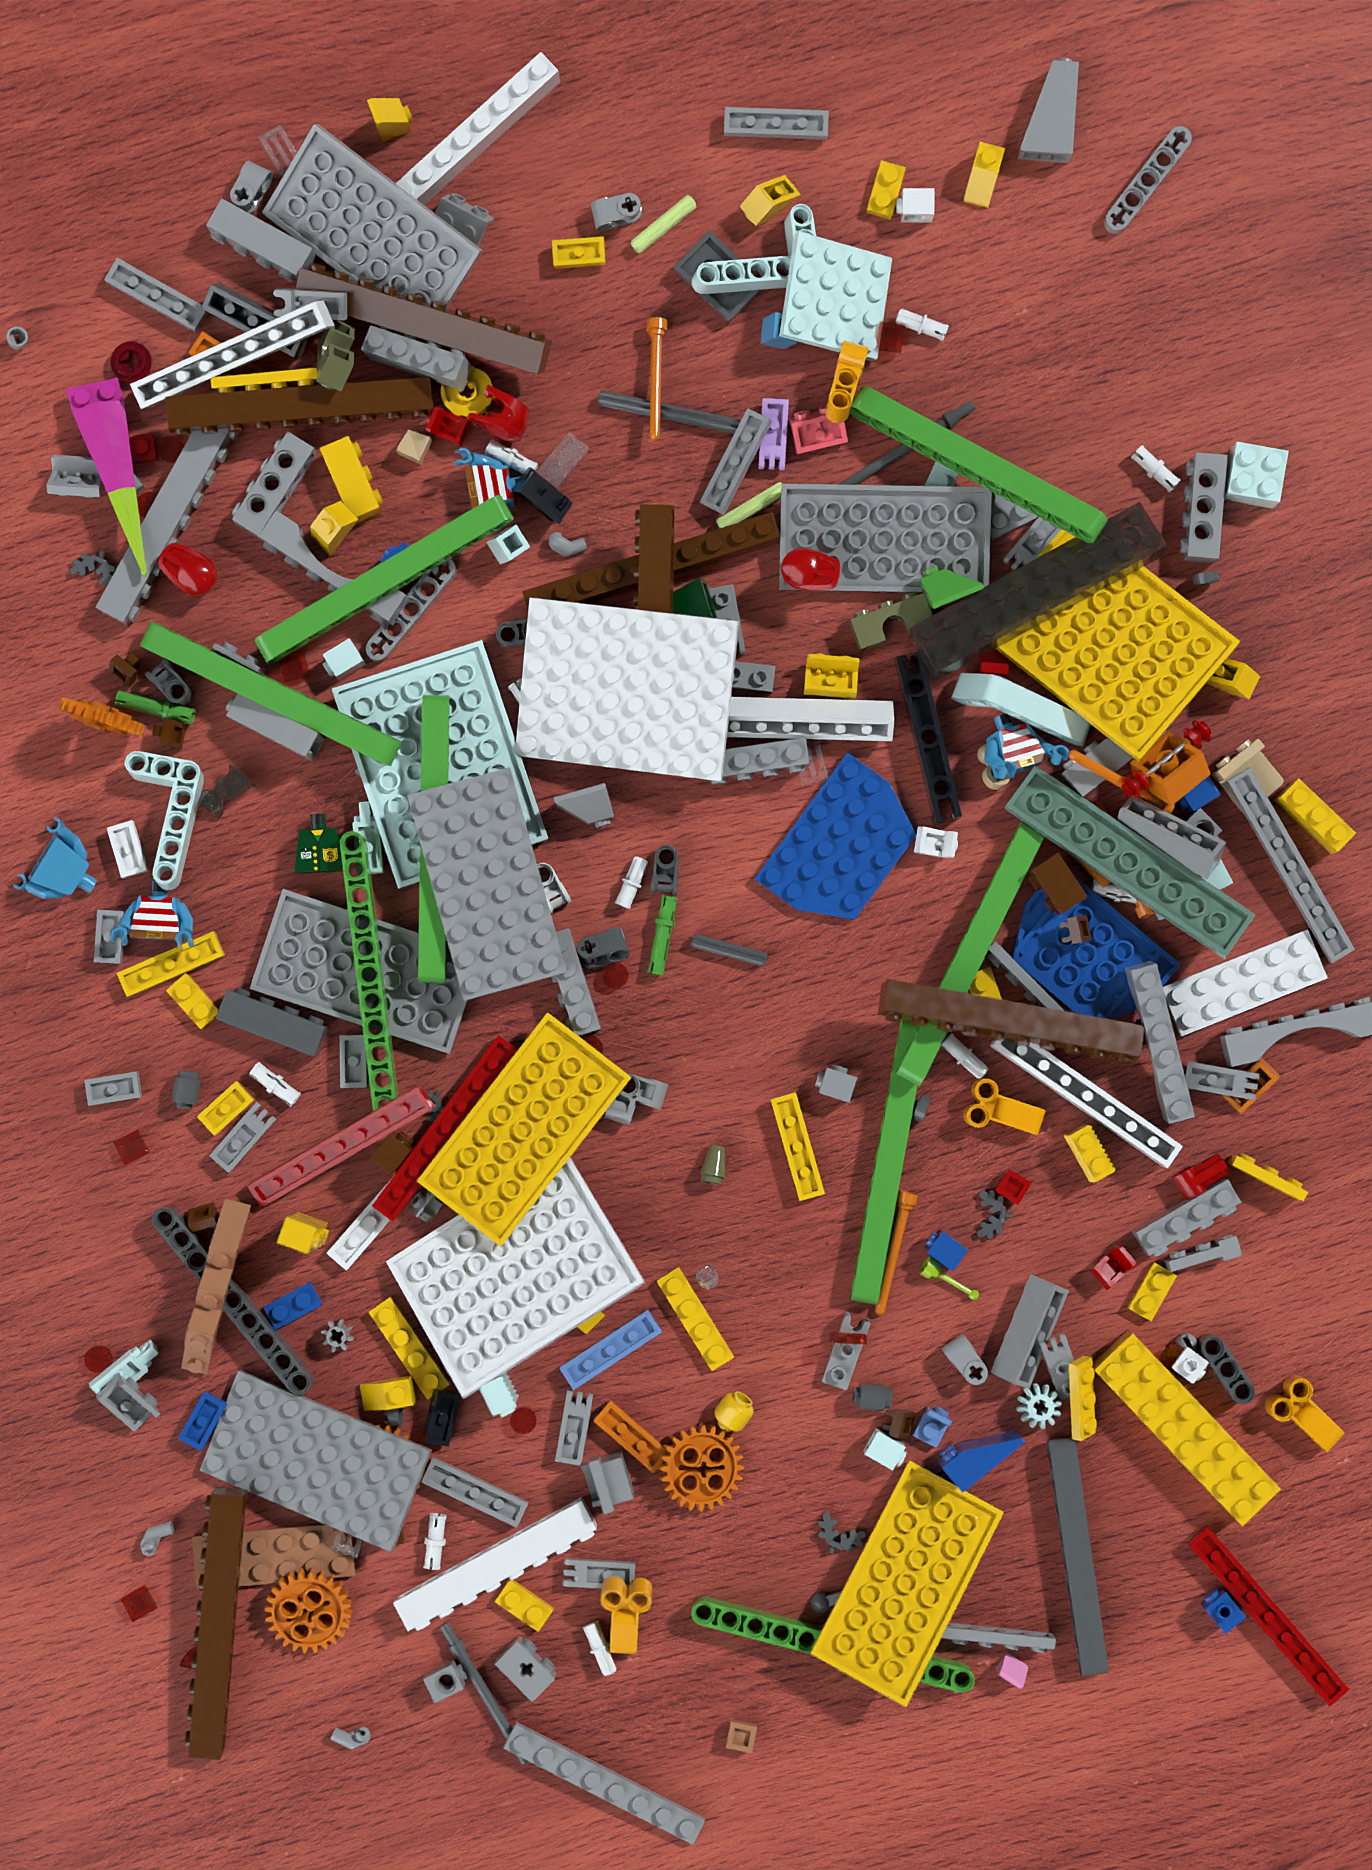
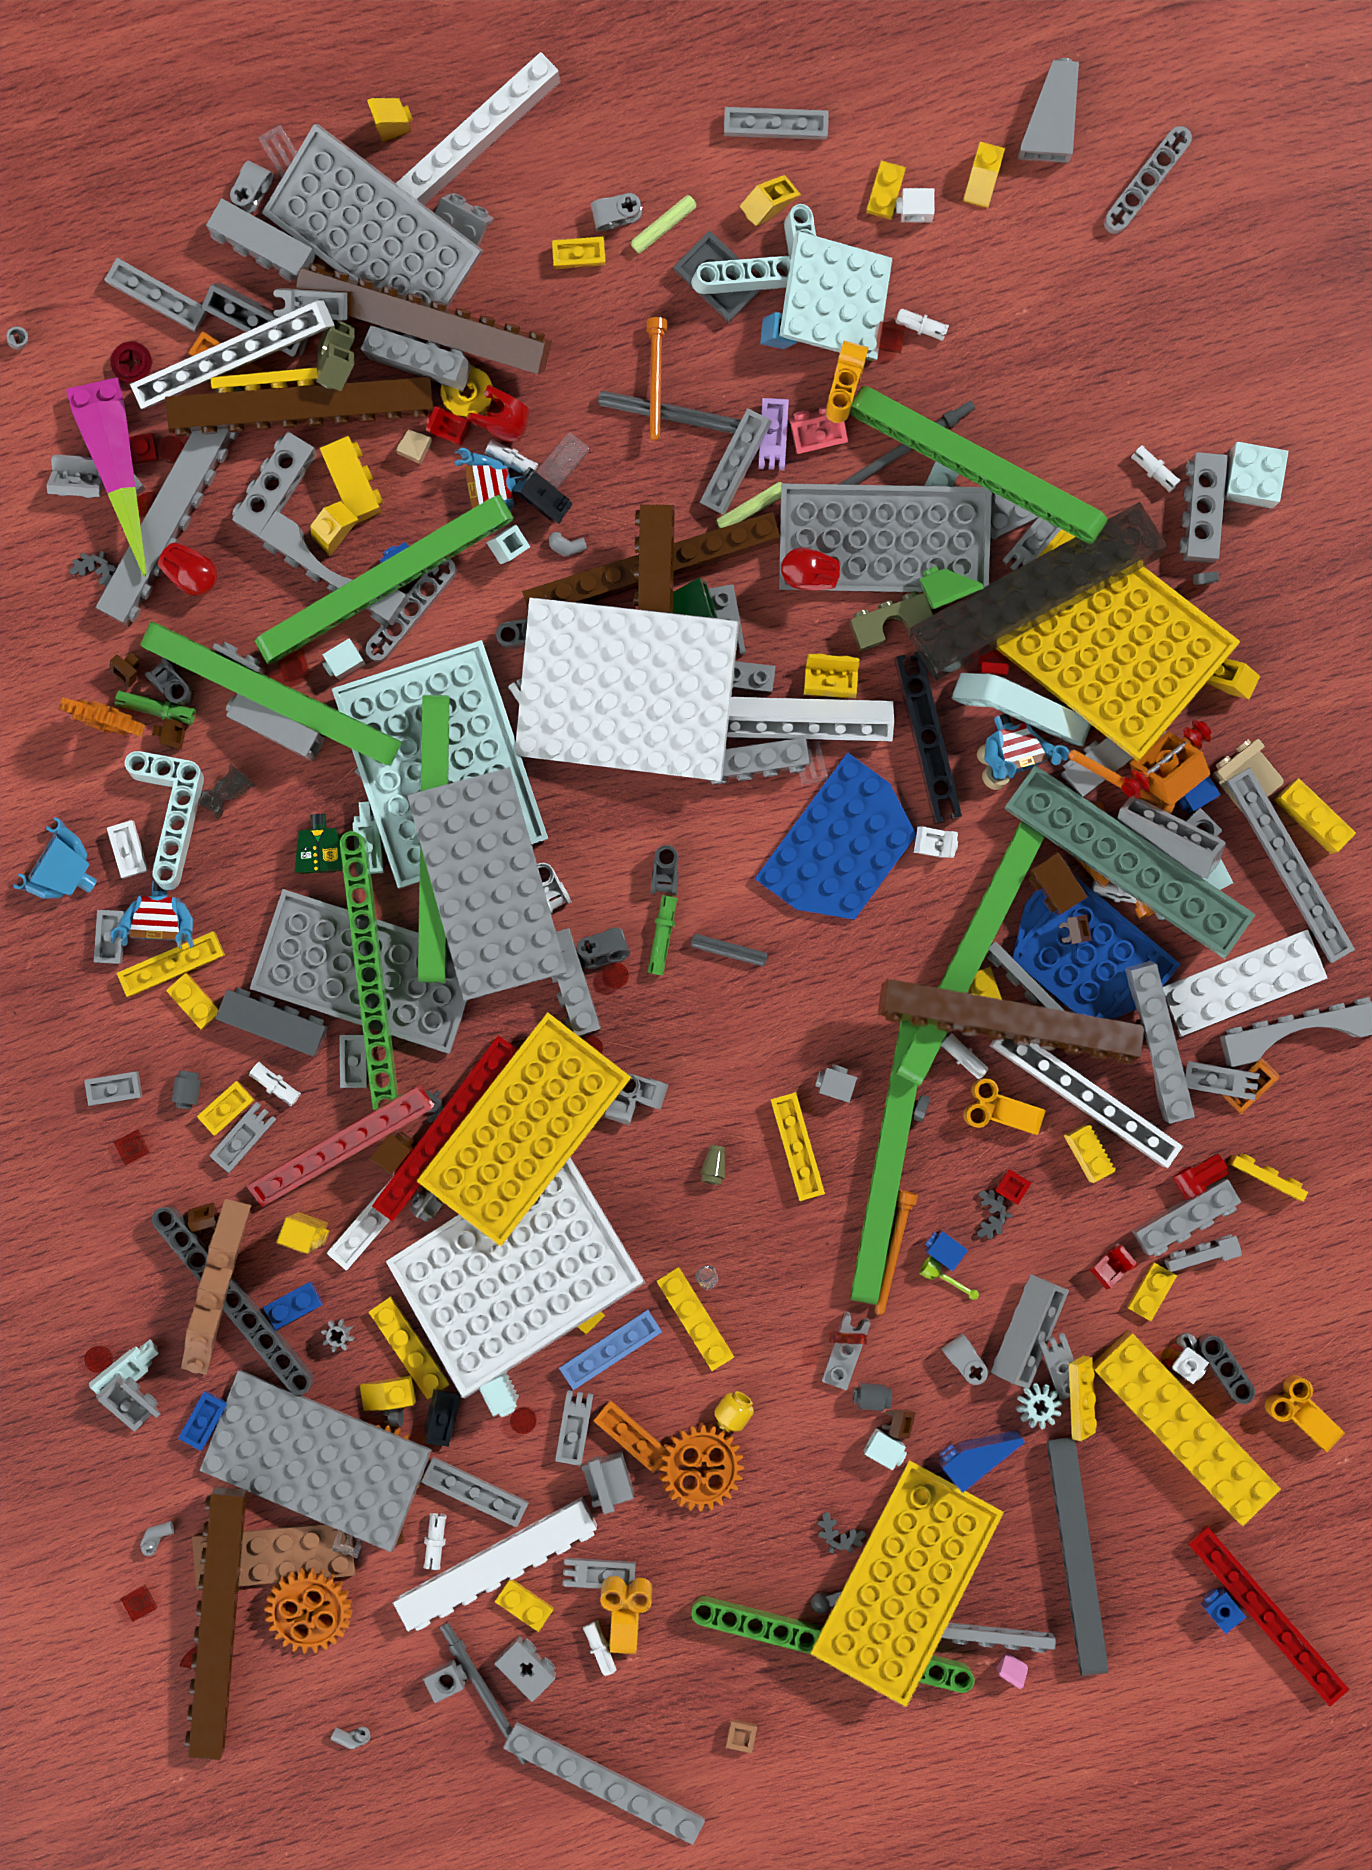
(588, 805): light grey slope -> none
(632, 882): white axle -> none
(932, 1425): medium blue bracket -> none

